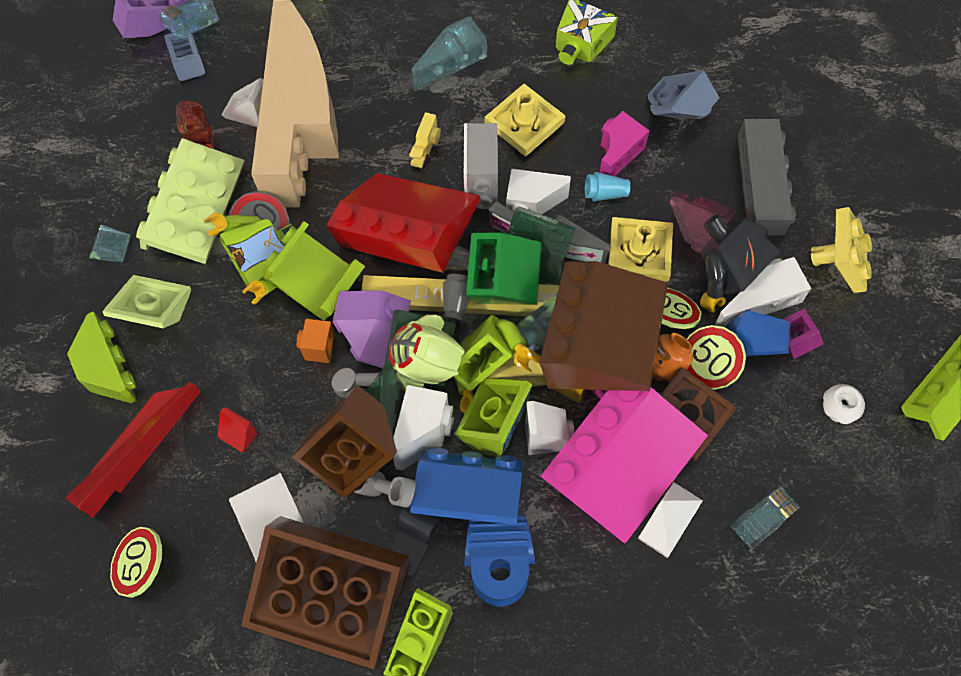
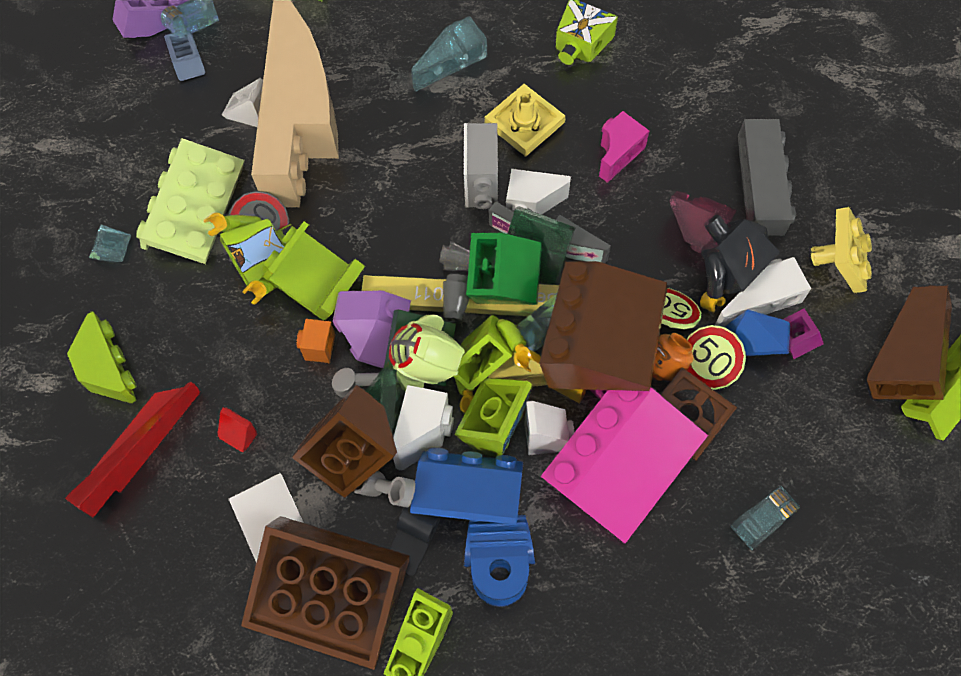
(136, 562): piece -> none
(149, 302): yellowish green slope -> none
(194, 124): clear red leg -> none
(403, 220): red slope -> none
(426, 137): light yellow plate -> none
(605, 187): medium azure cone -> none
(638, 241): light yellow plate -> none
(670, 519): white slope -> none
(683, 96): sand blue slope -> none
(837, 410): white plate -> none
(916, 349): none -> reddish brown slope

